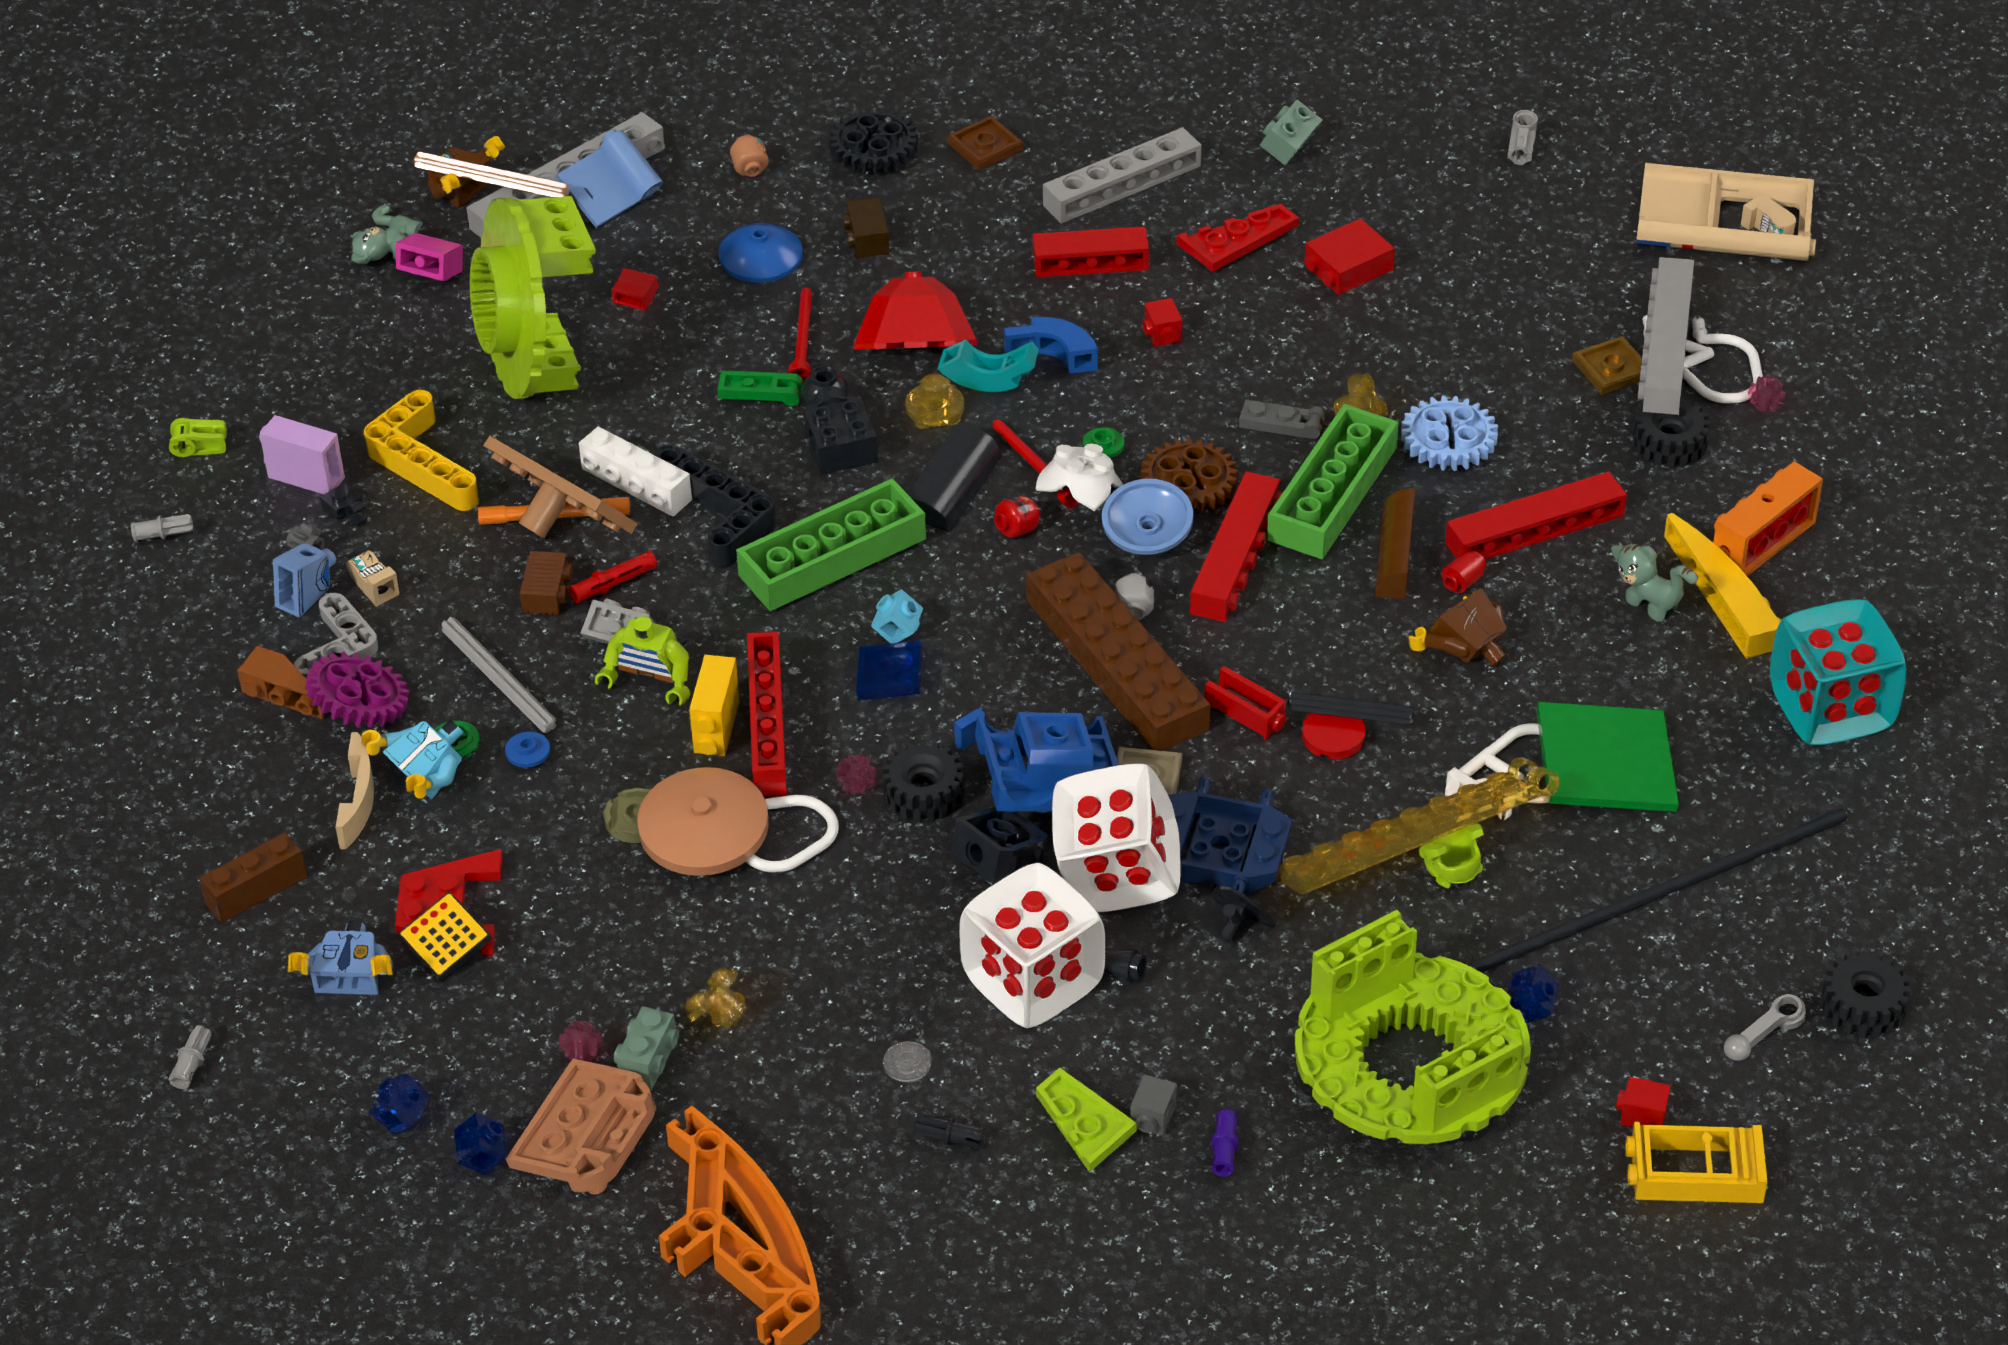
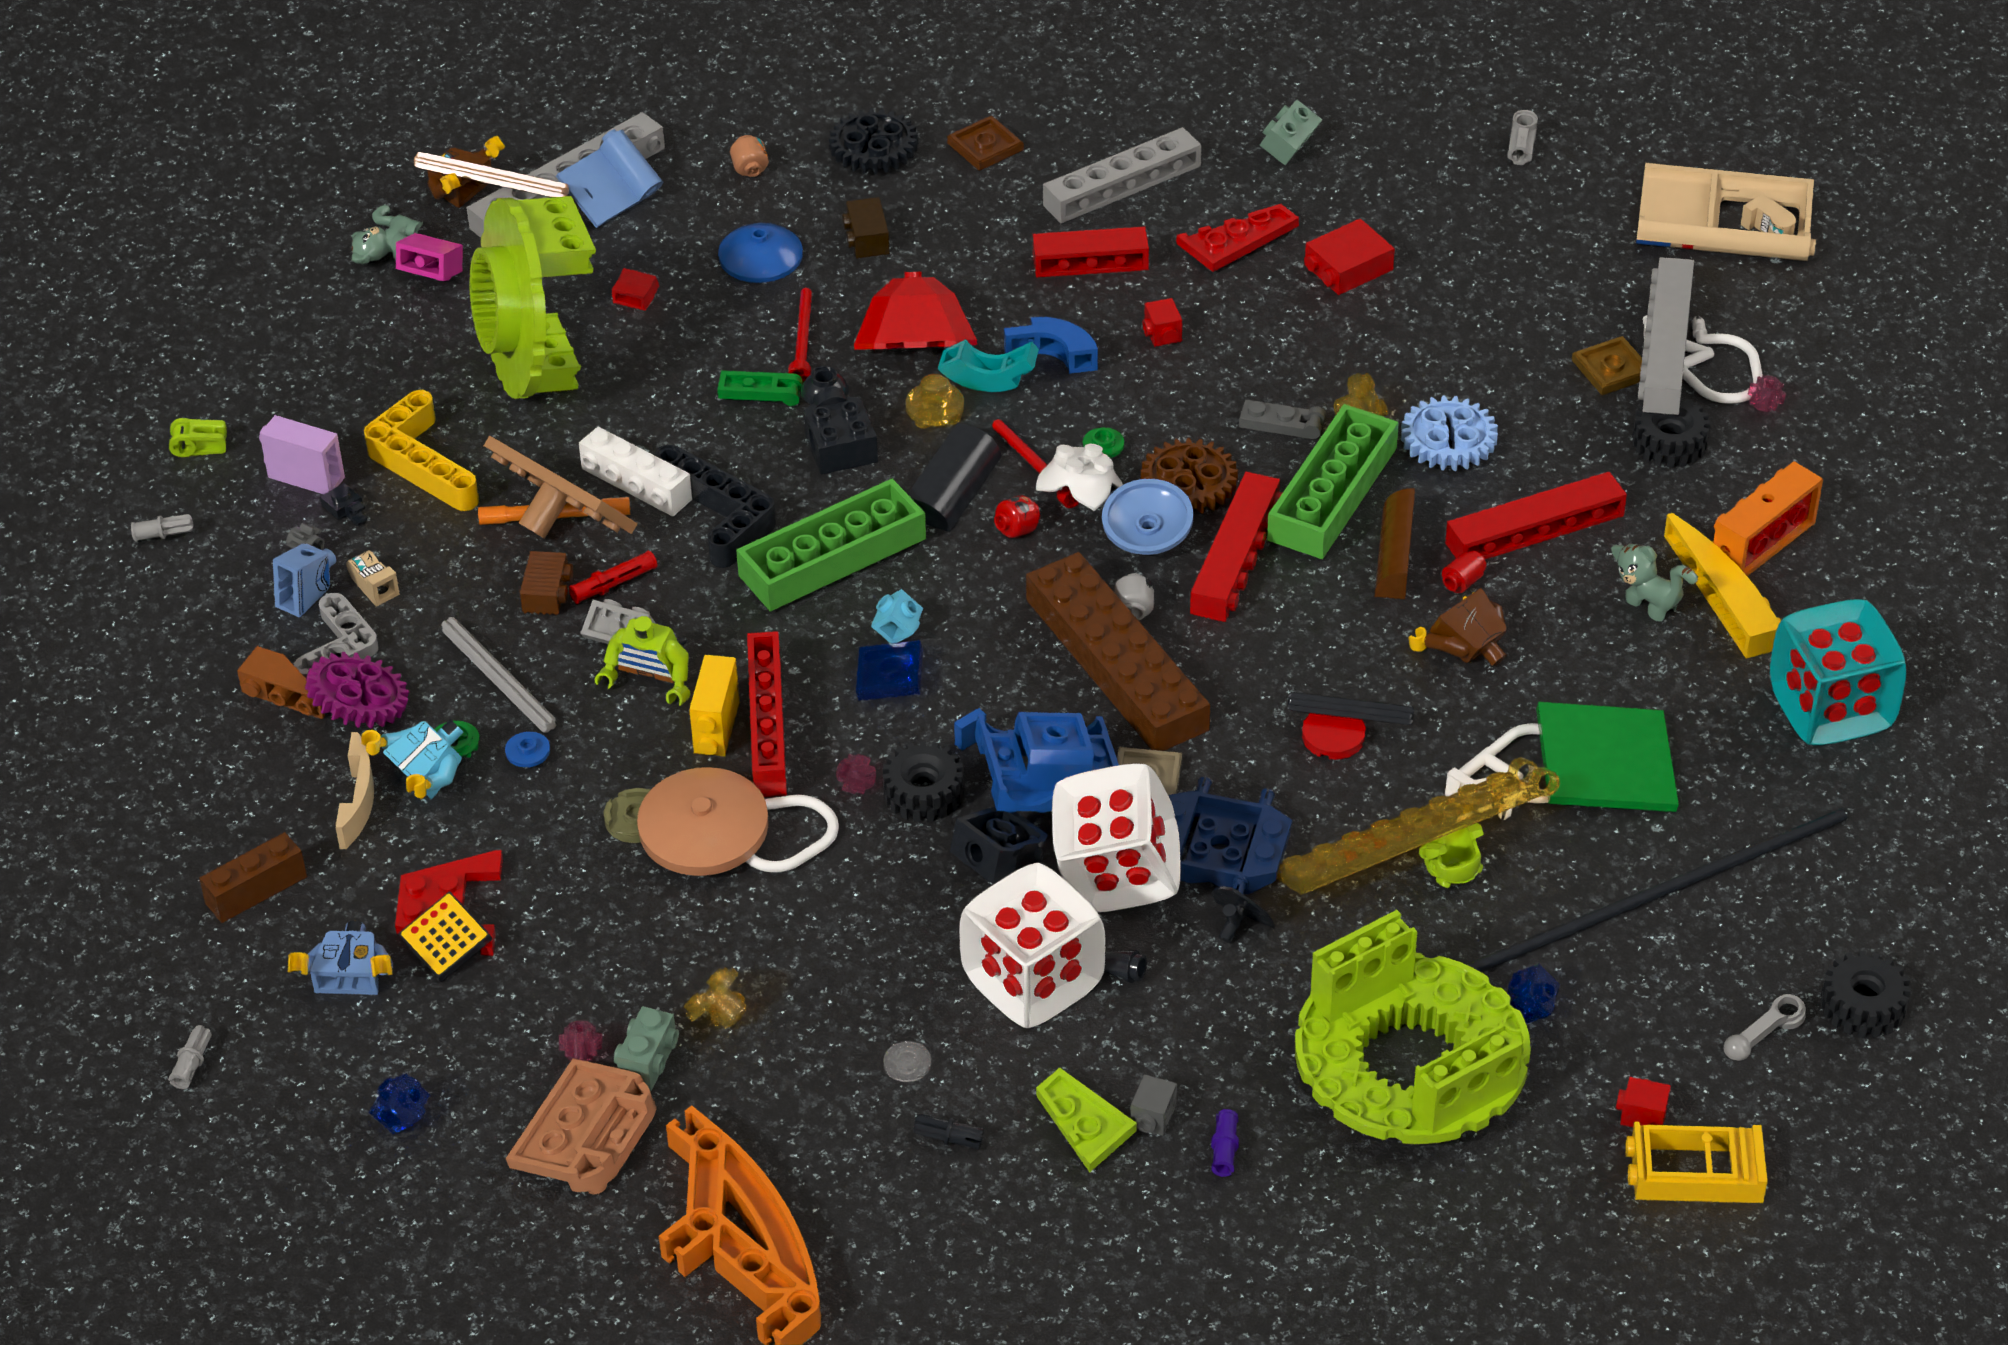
(480, 1143): clear blue brick -> none
(1246, 702): red window -> none

